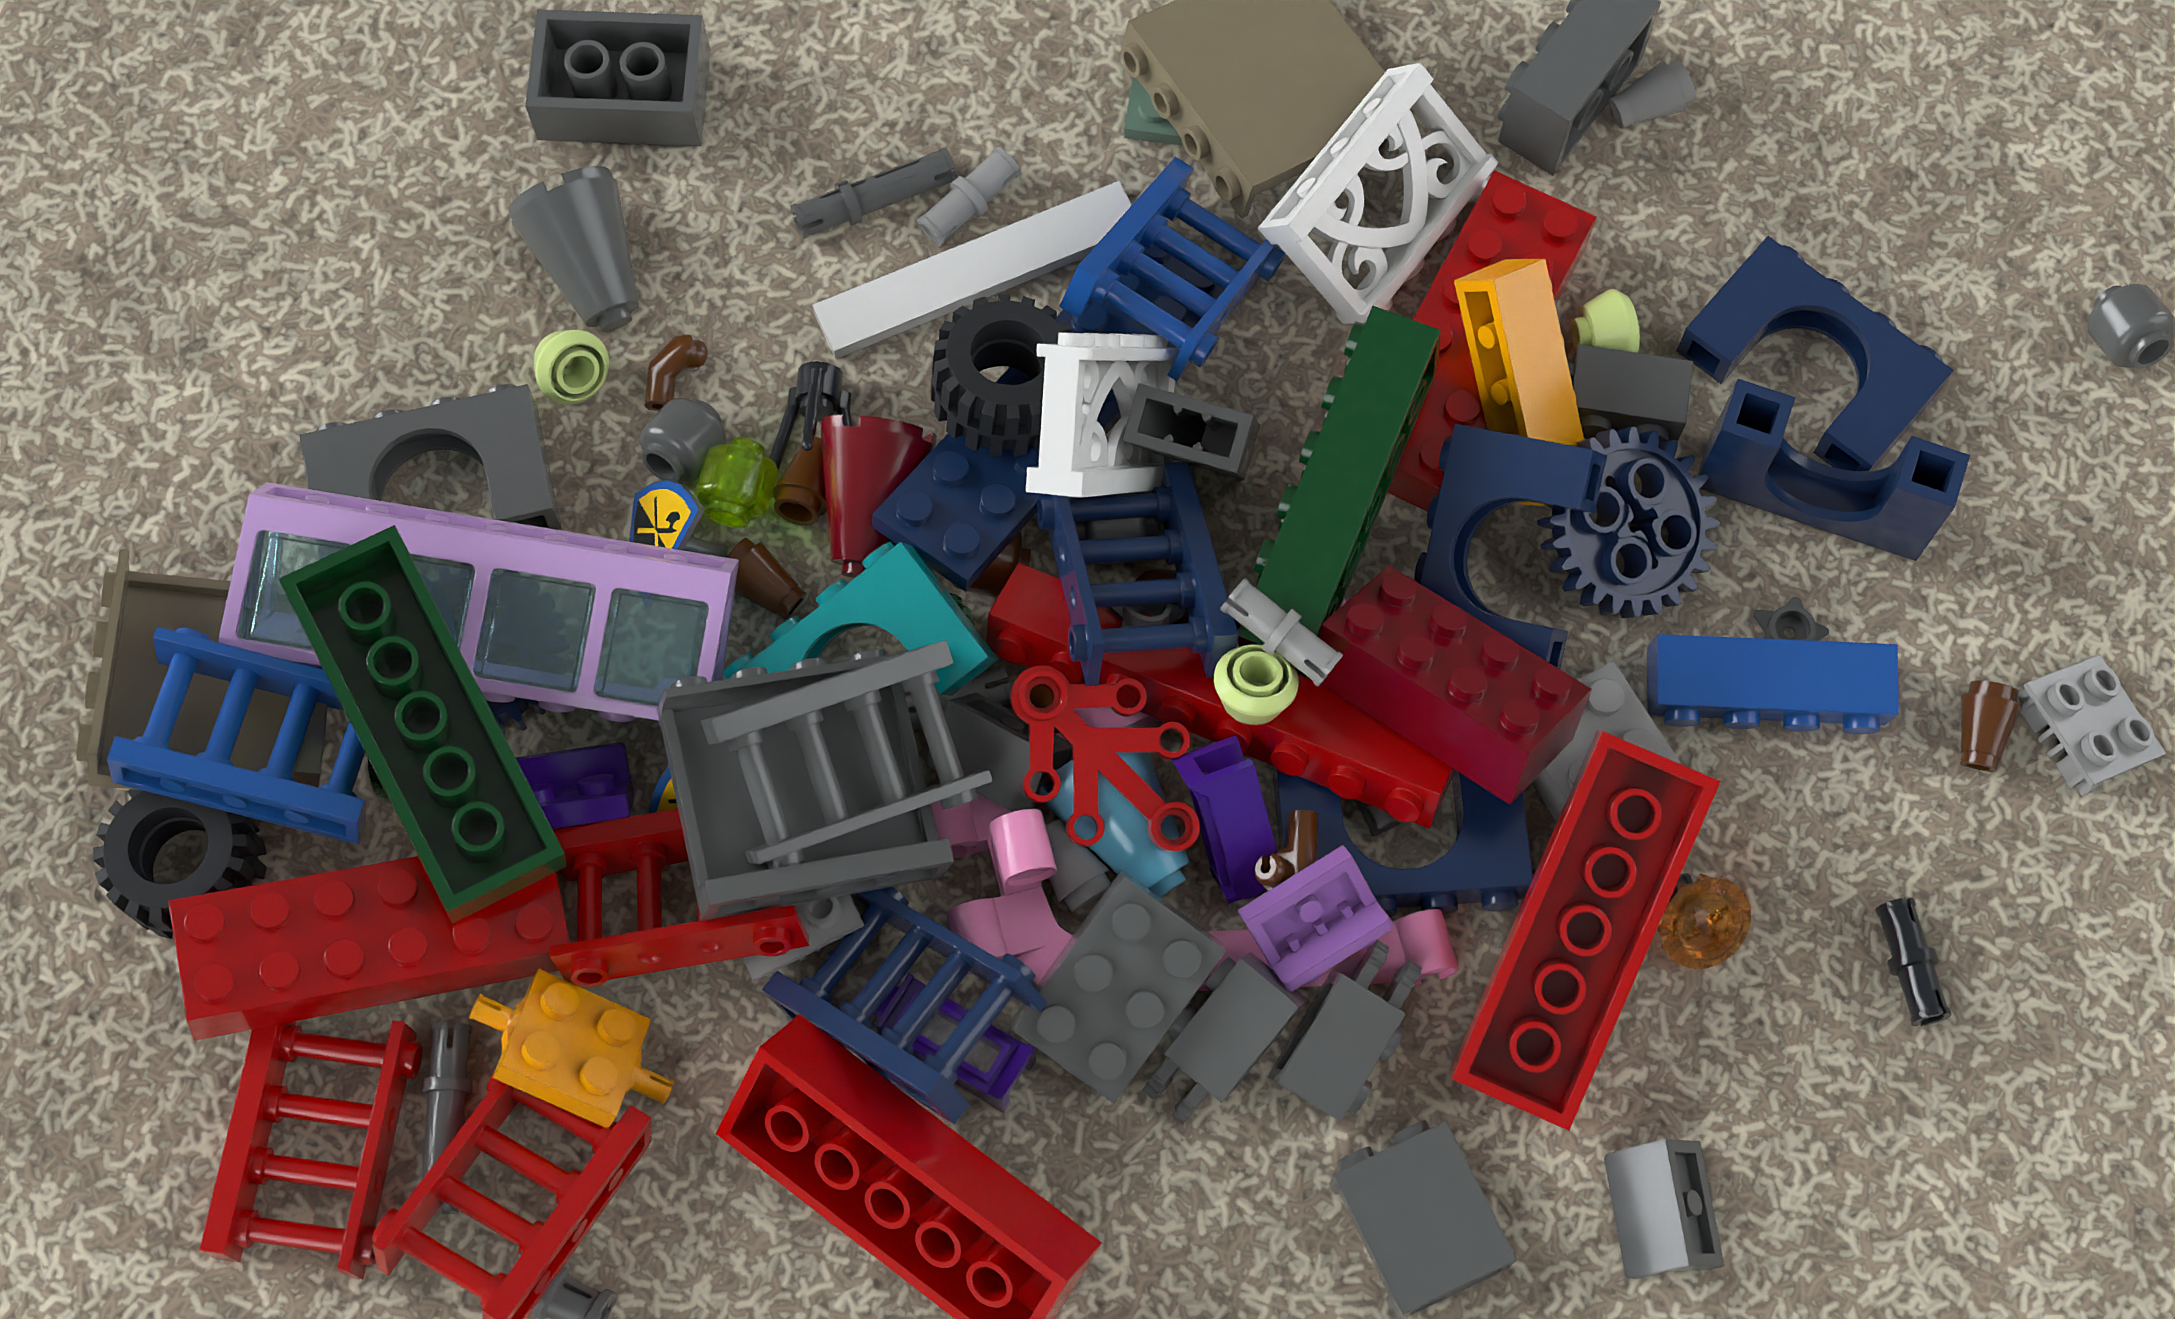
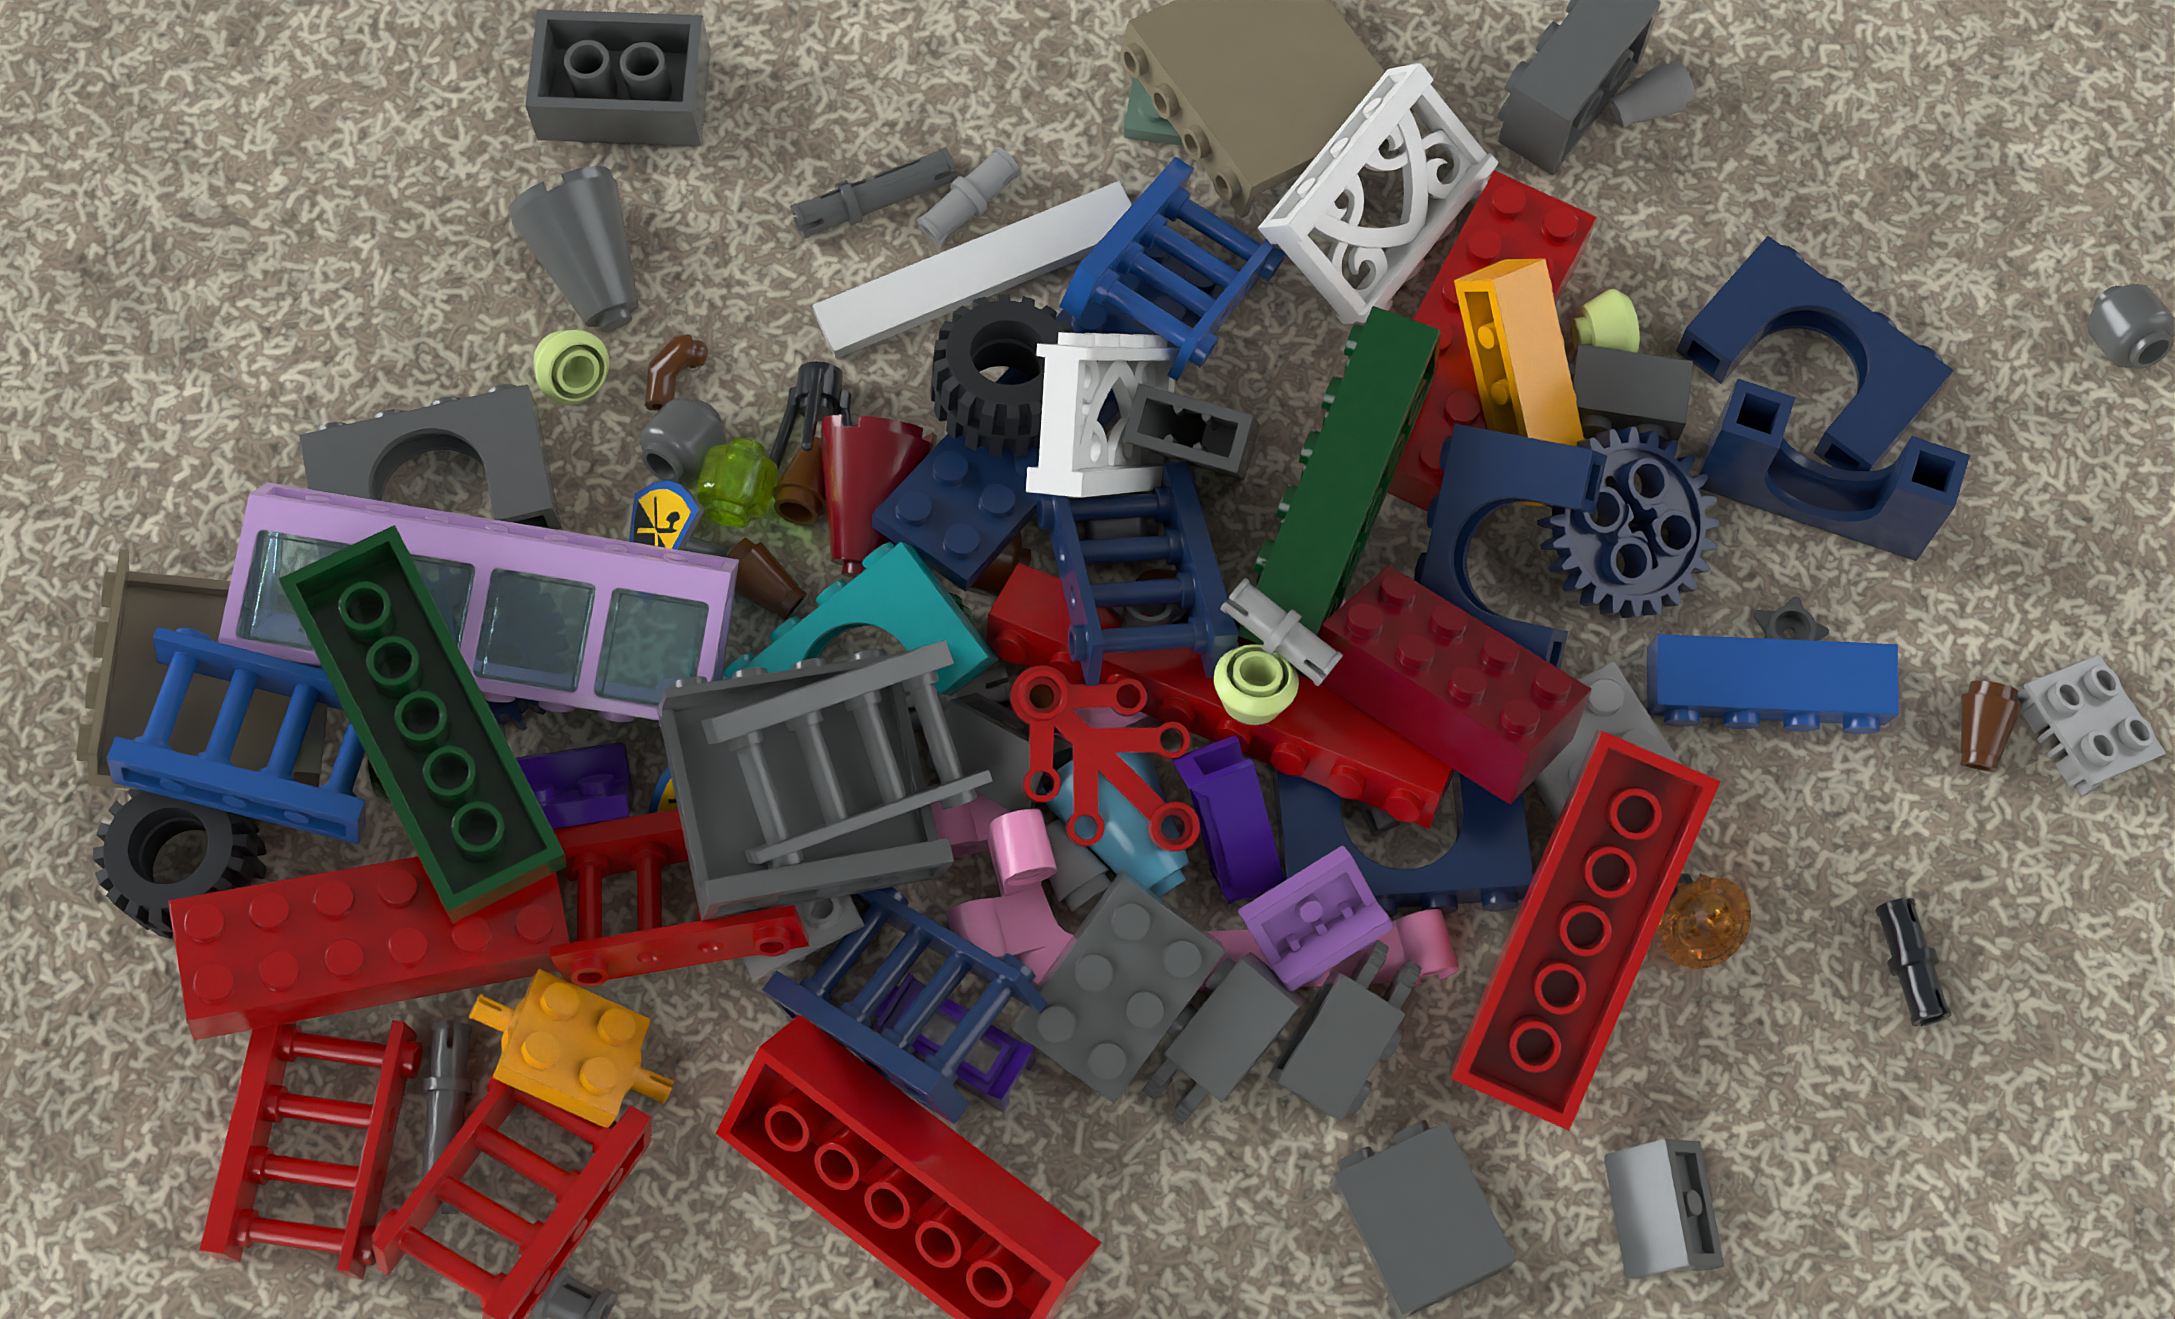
(1296, 855): reddish brown arm -> none

